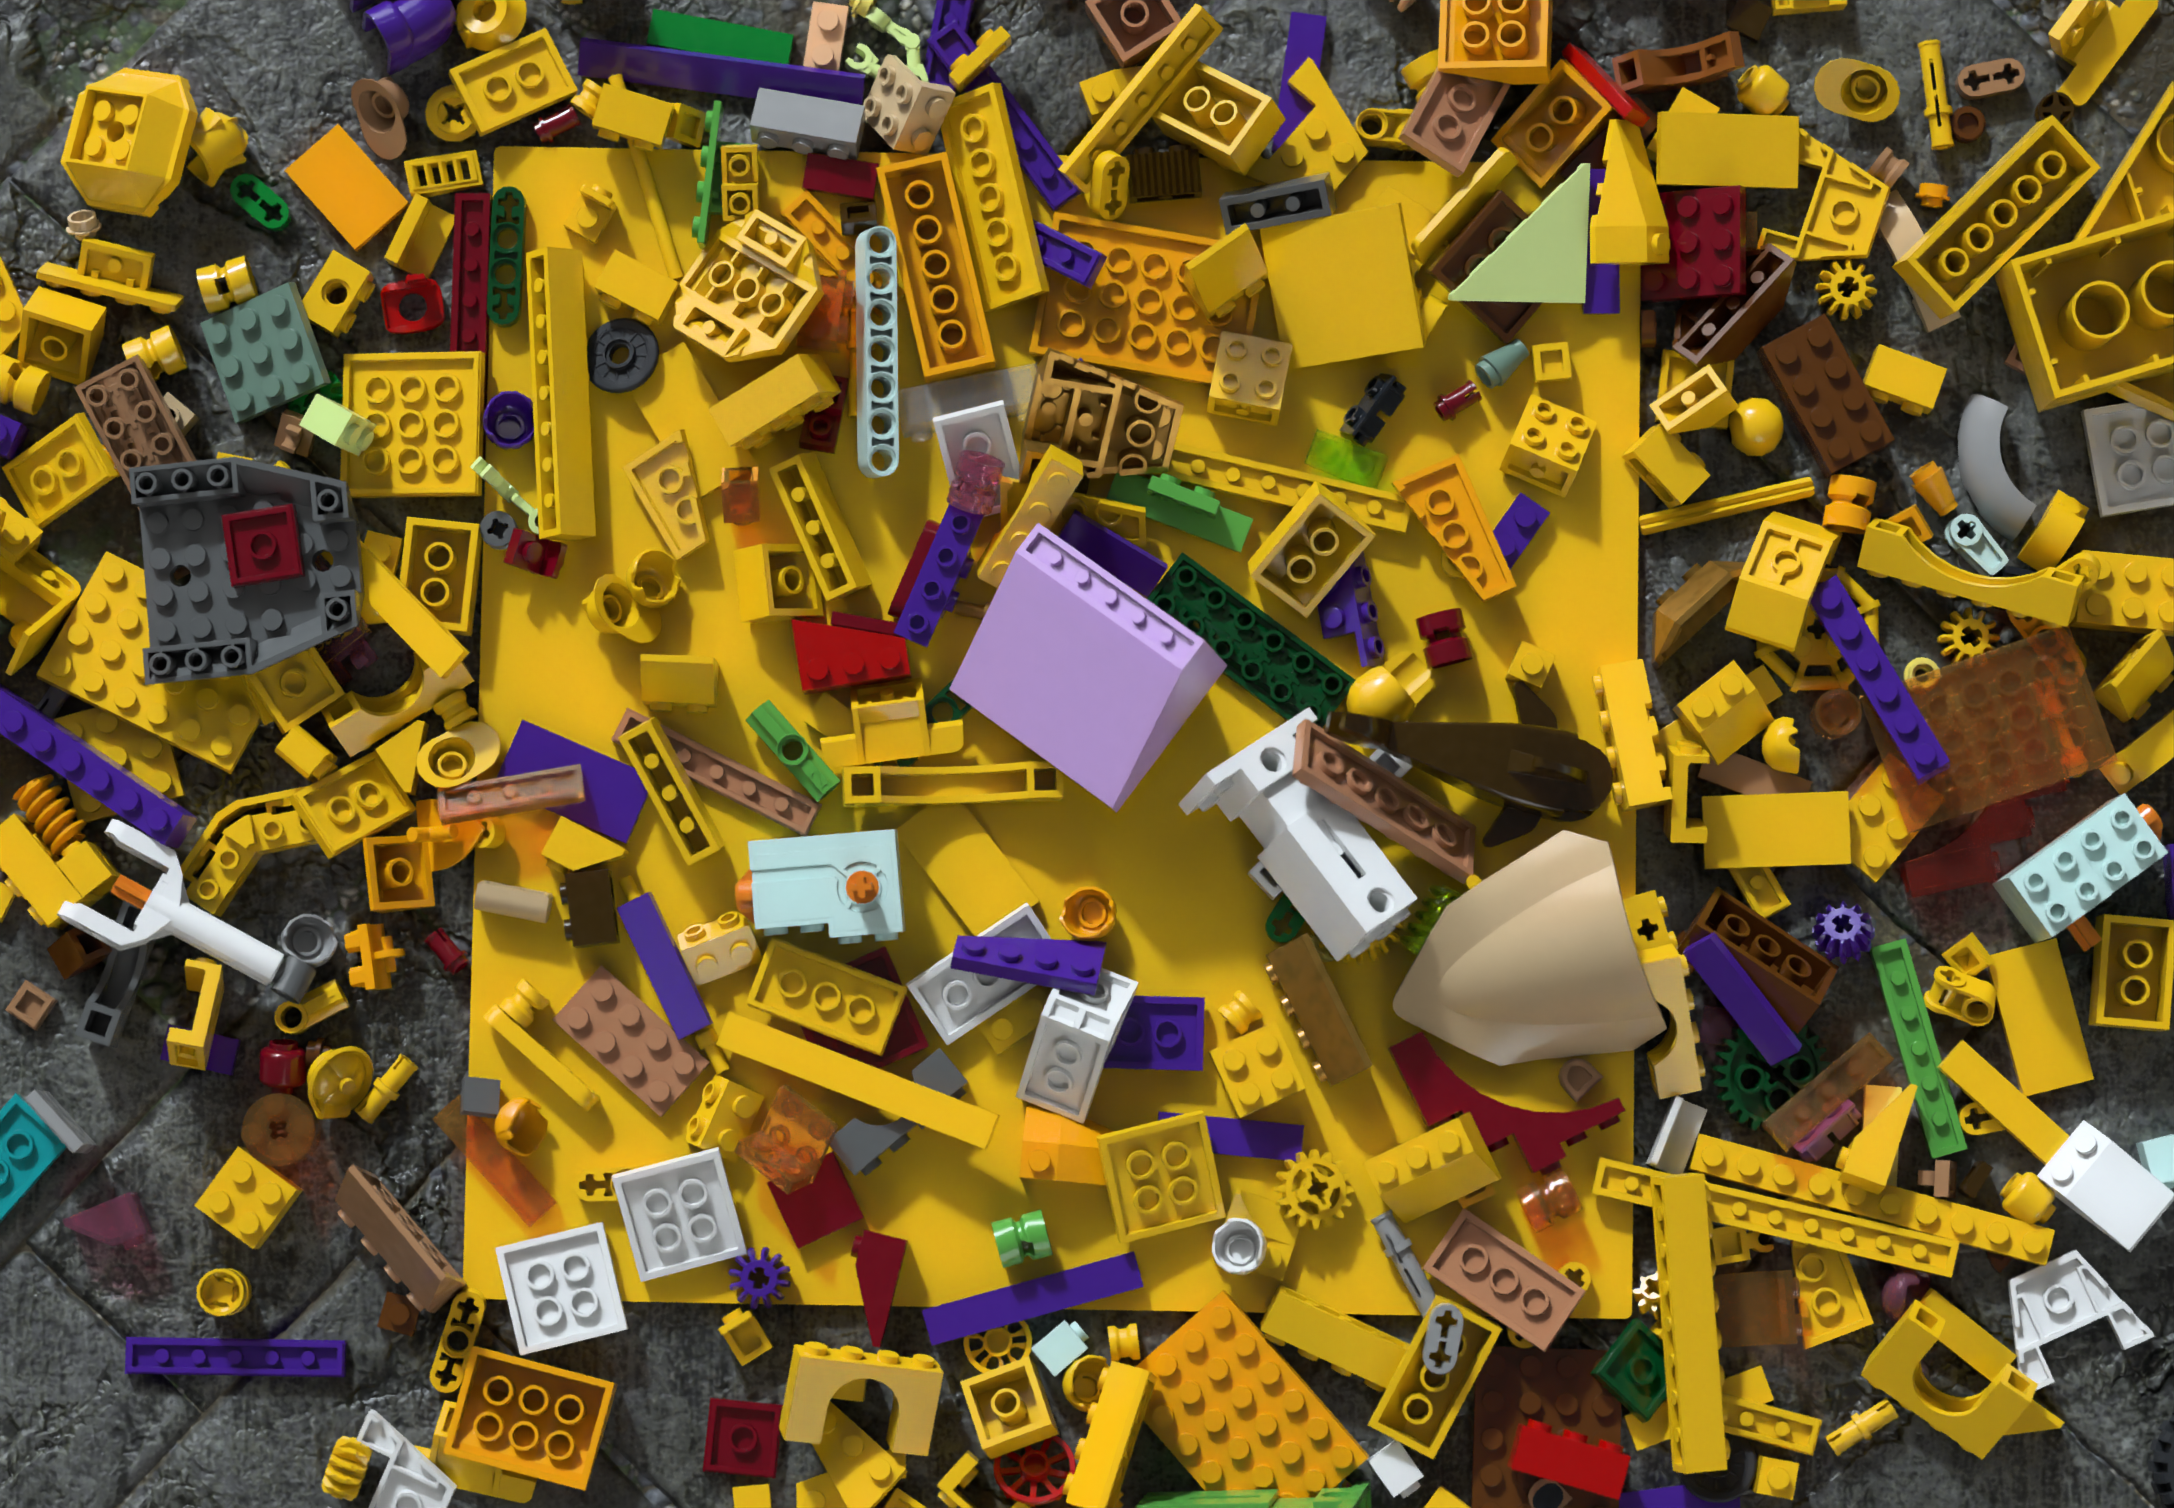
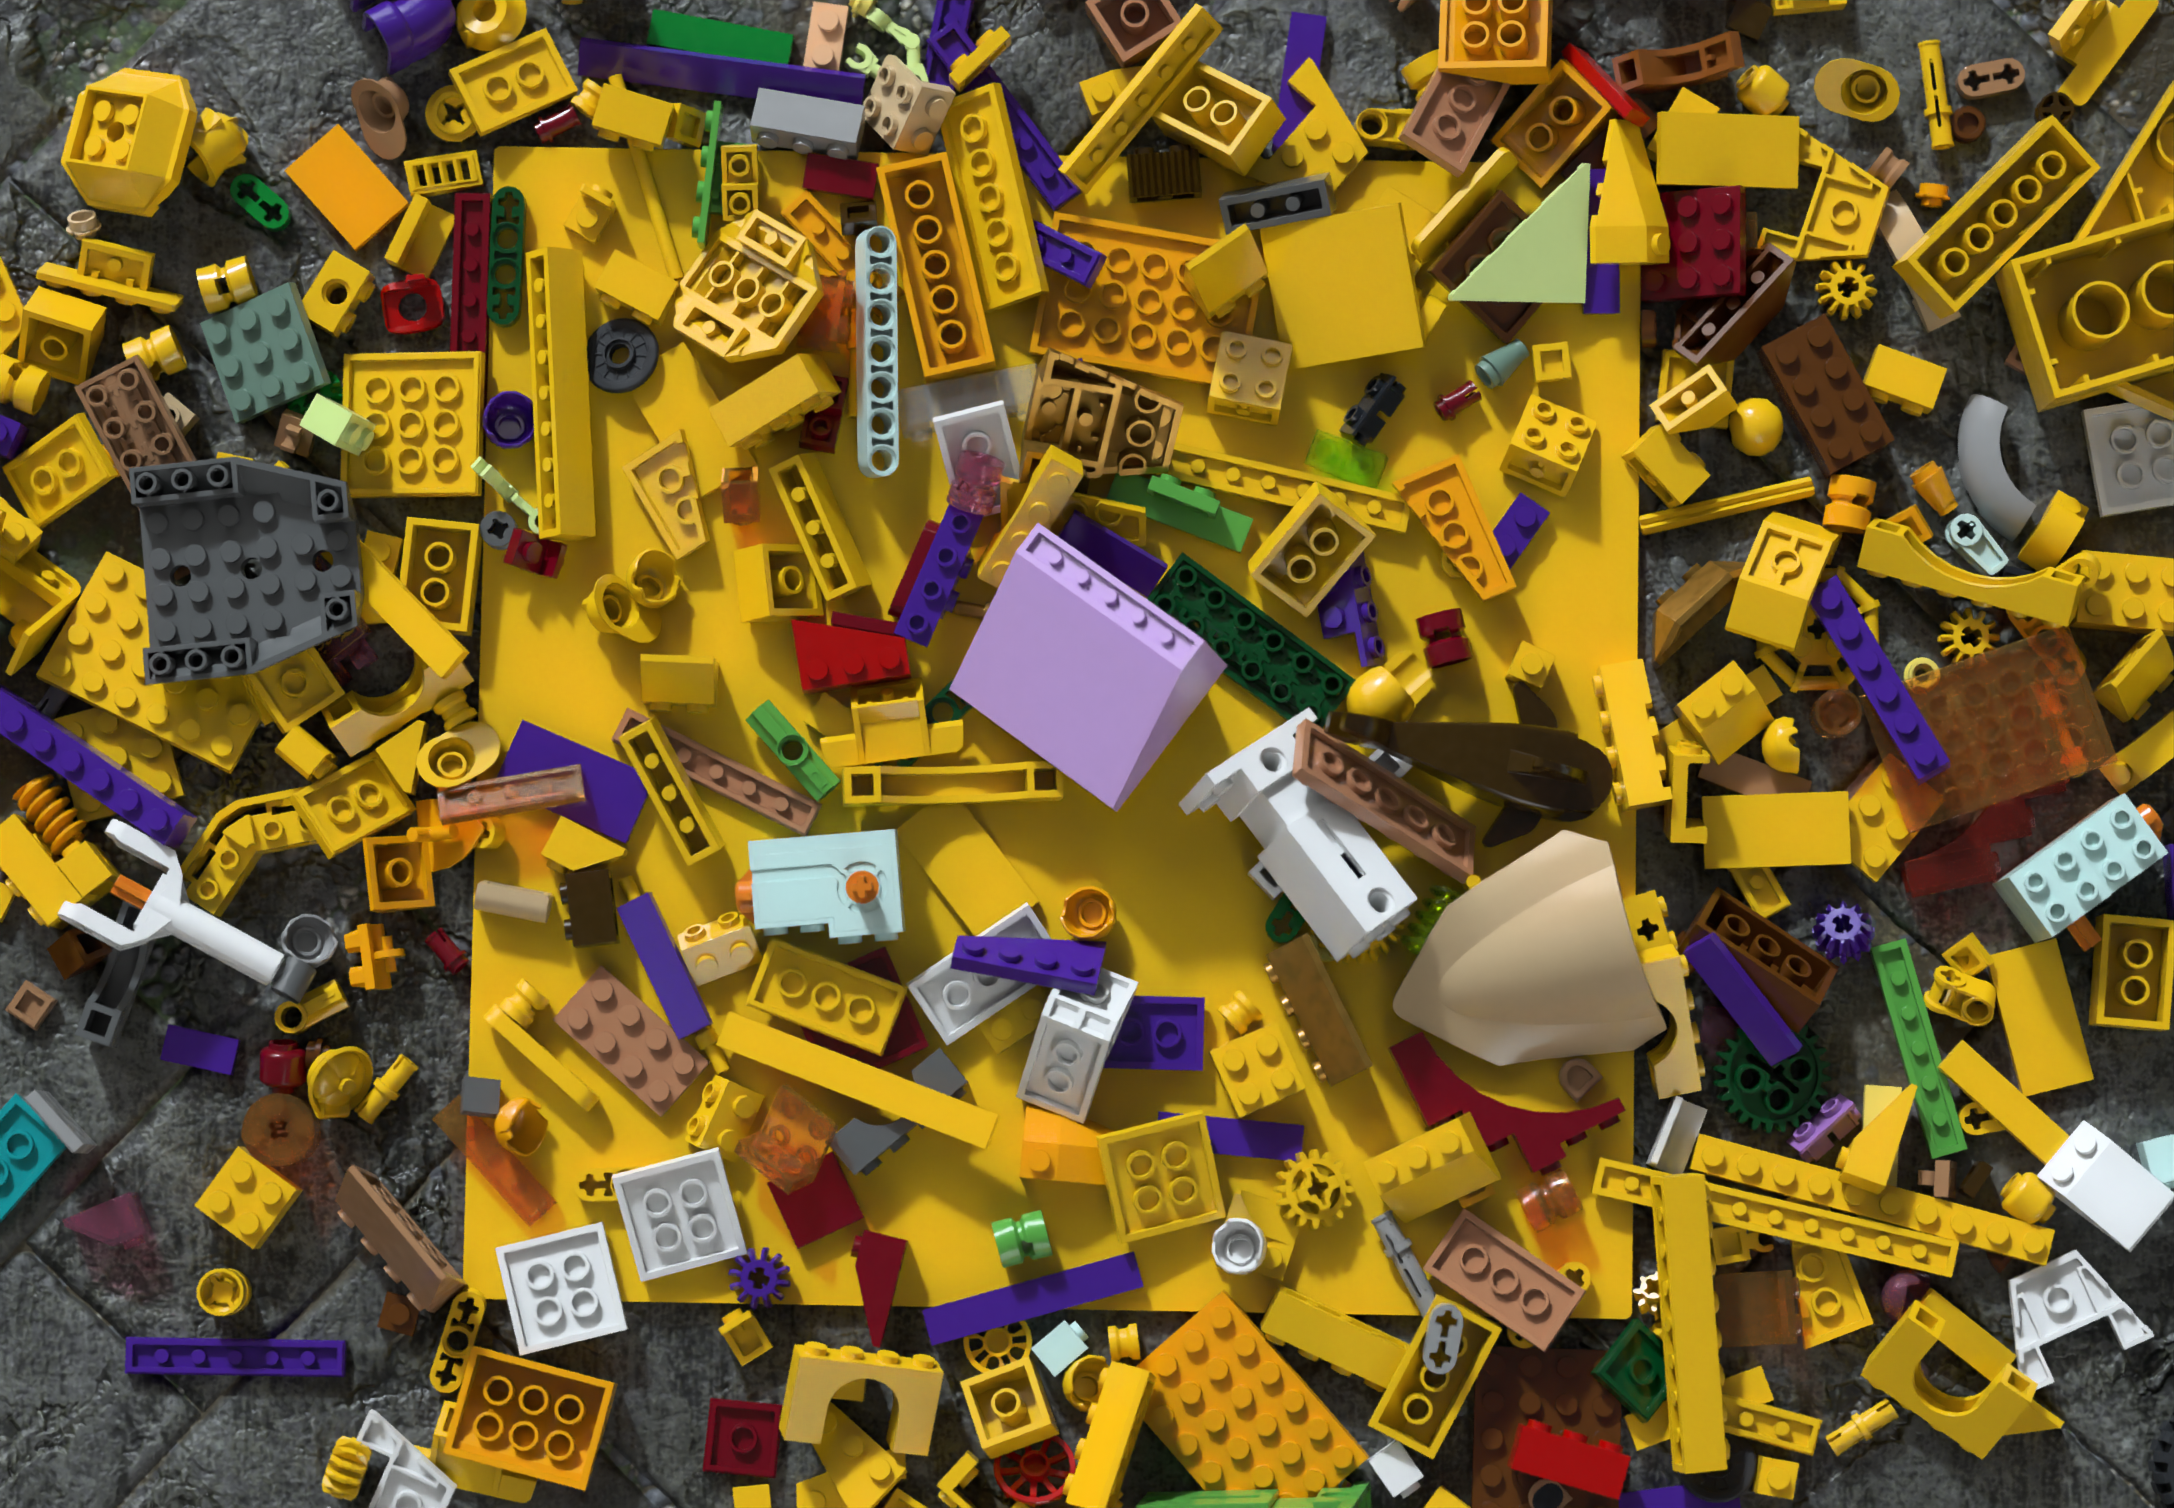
(193, 1047): yellow panel -> none
(263, 545): dark red tile -> none
(1109, 185): yellow beam -> none
(1827, 1092): clear orange tile -> none

